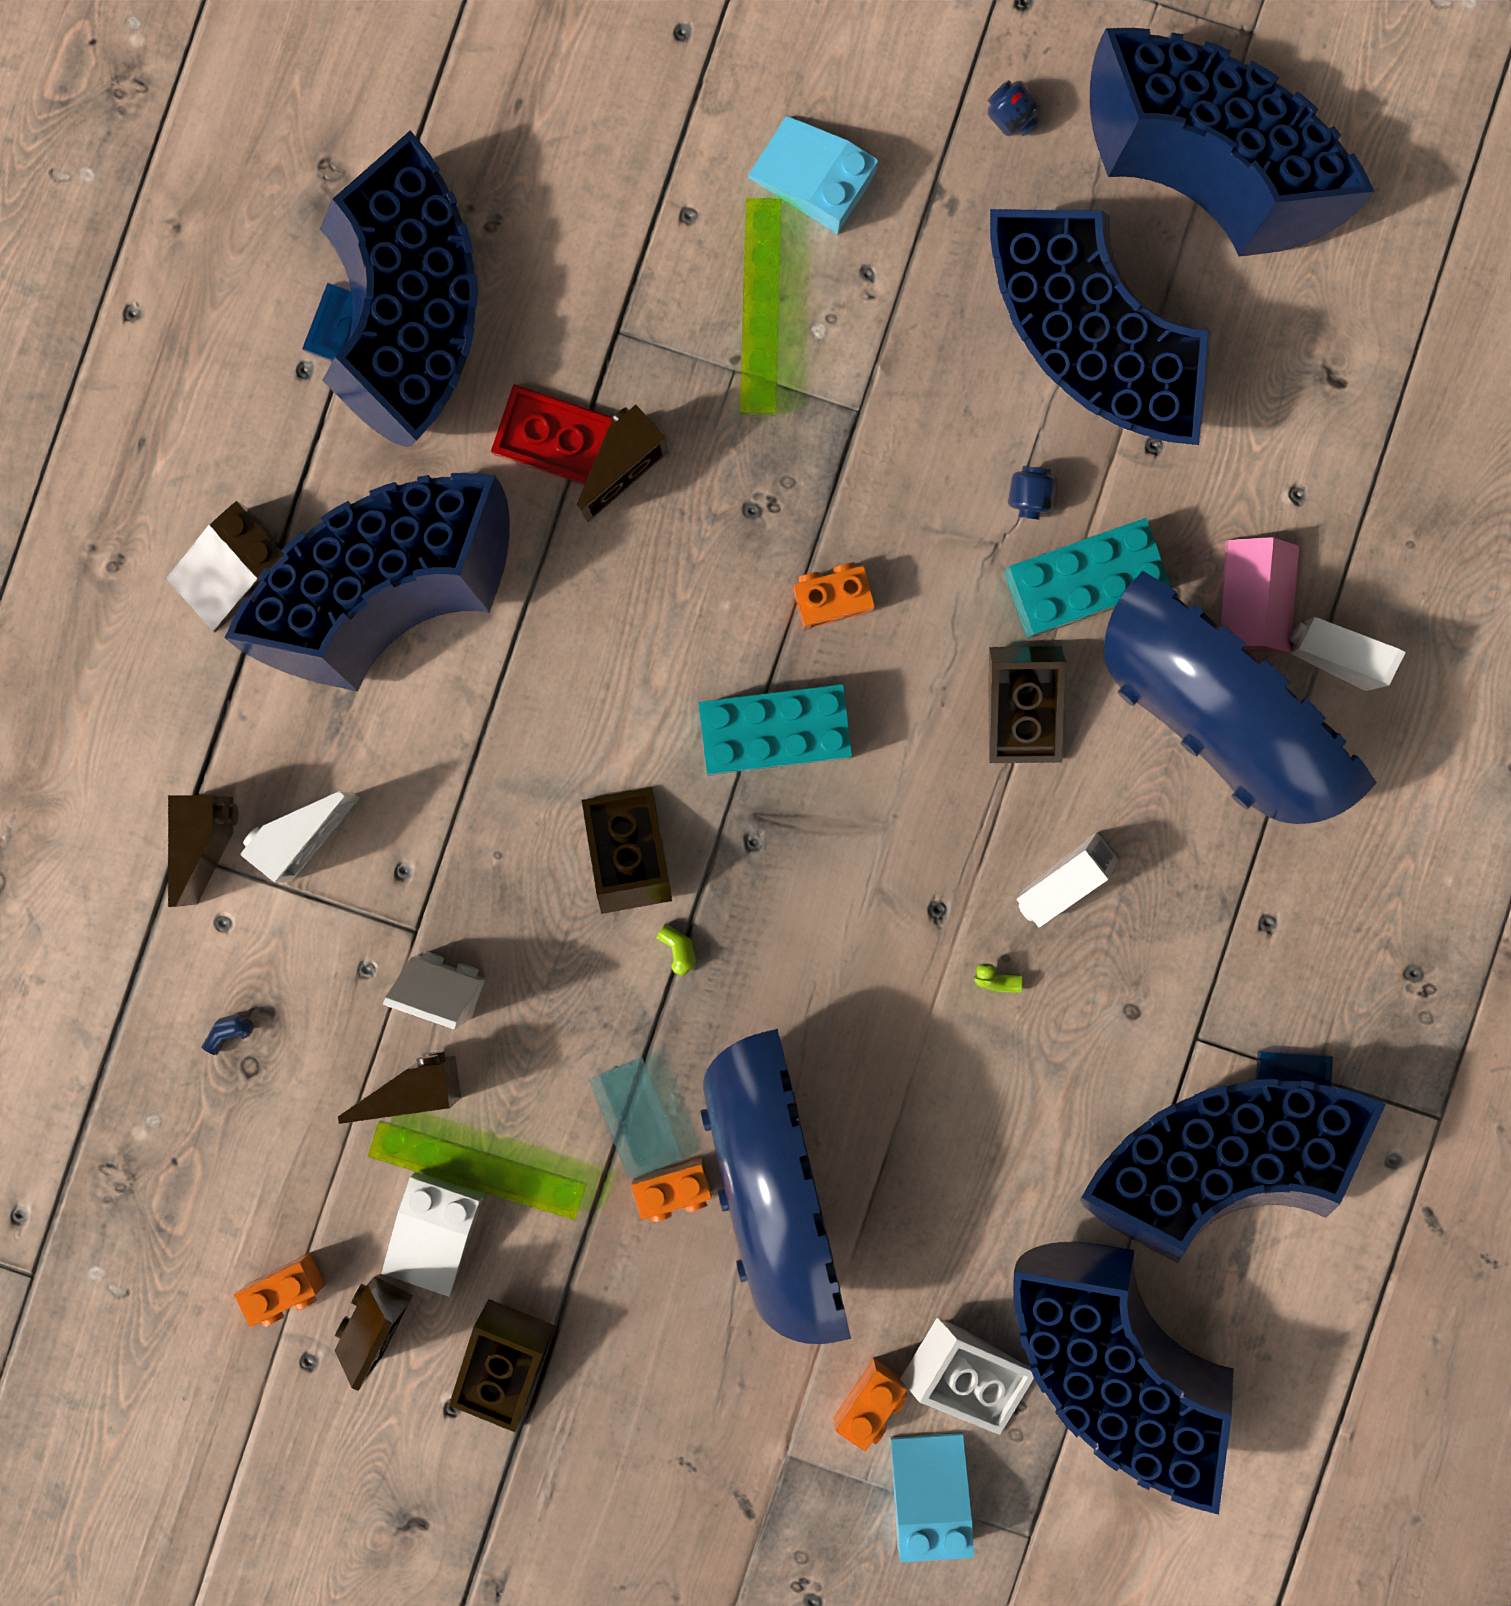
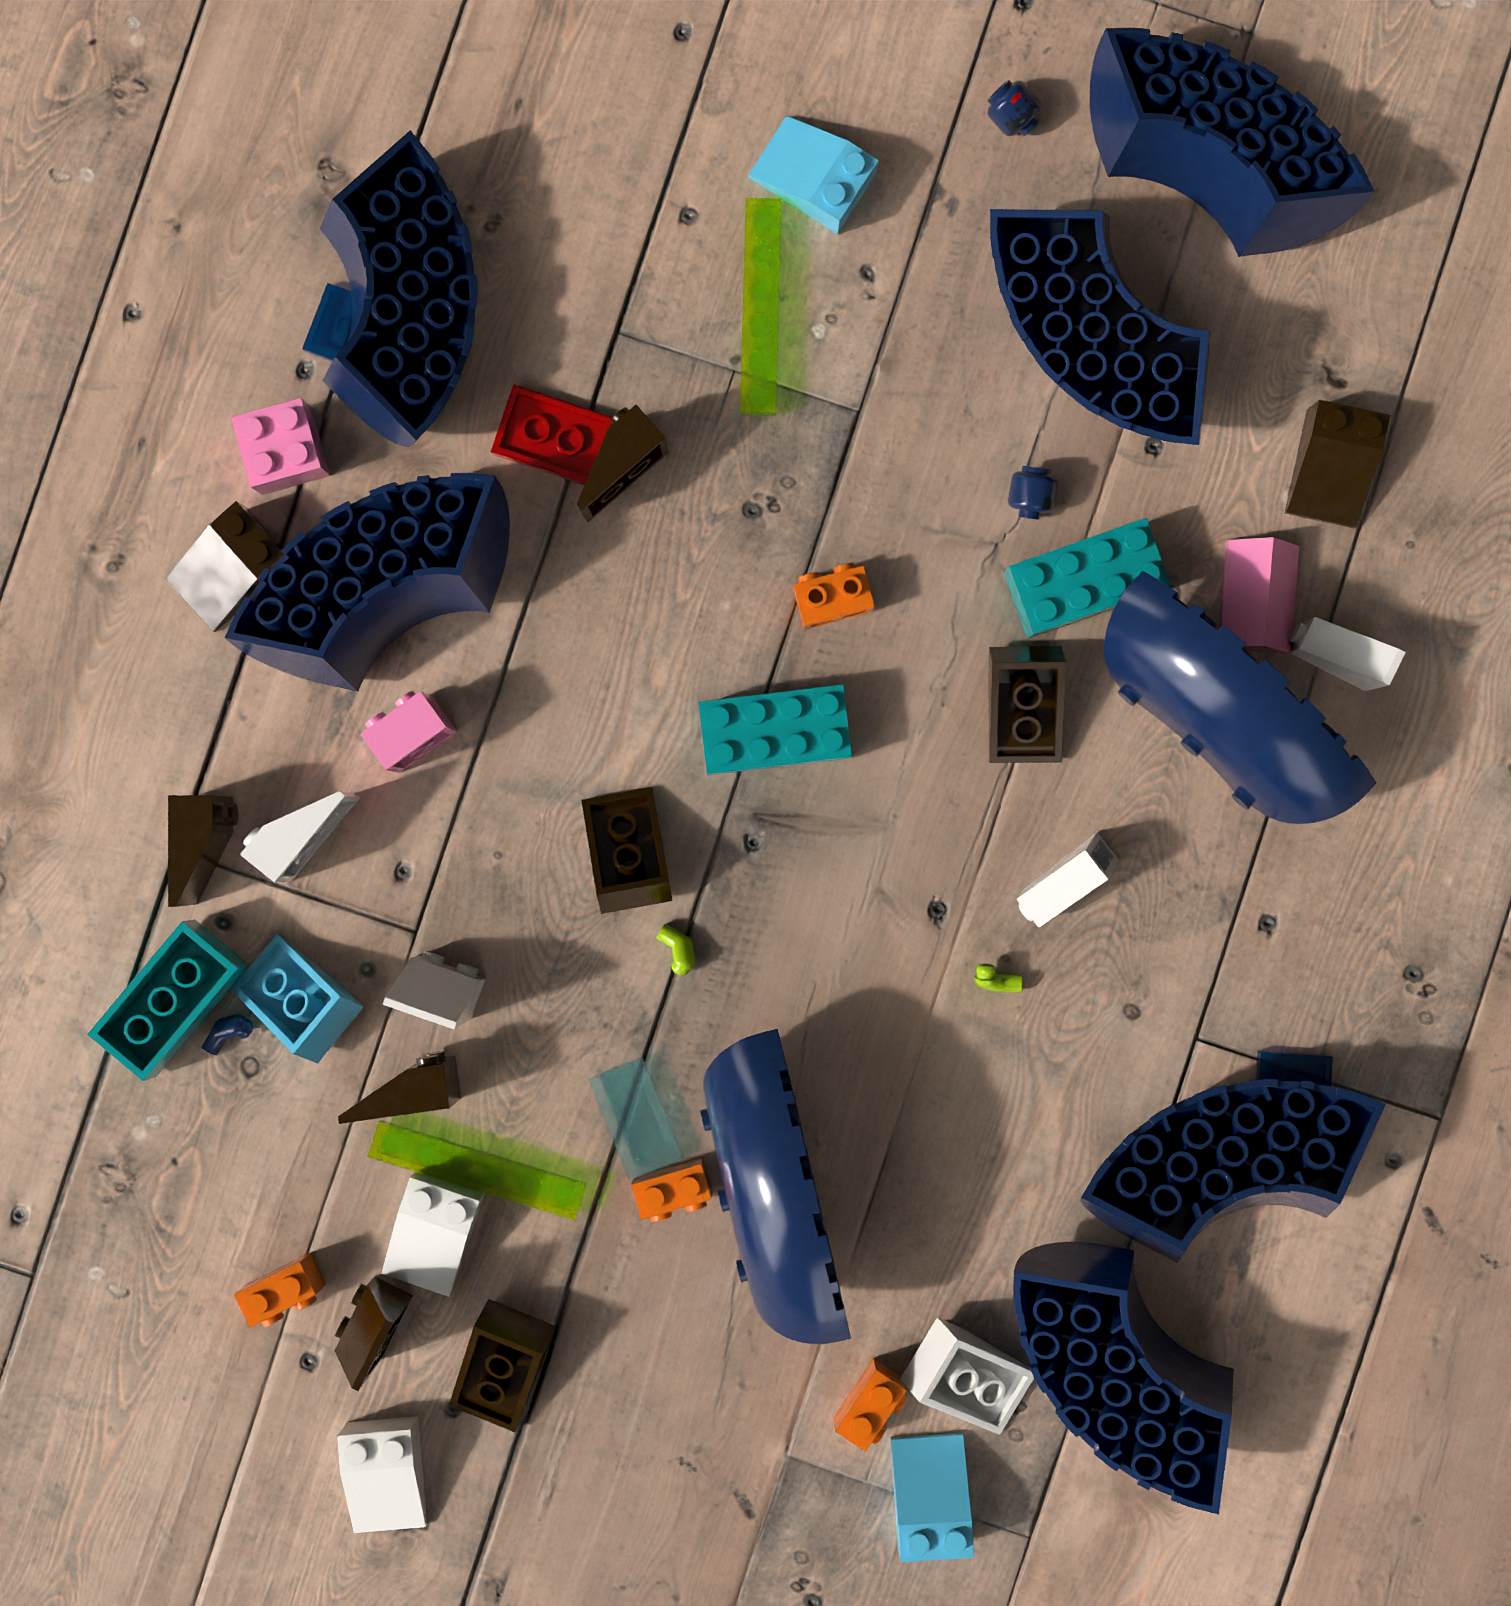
(168, 999): none -> teal brick
(280, 446): none -> bright pink brick
(296, 999): none -> medium azure slope
(383, 1474): none -> white slope
(407, 731): none -> bright pink brick
(1336, 462): none -> dark brown slope

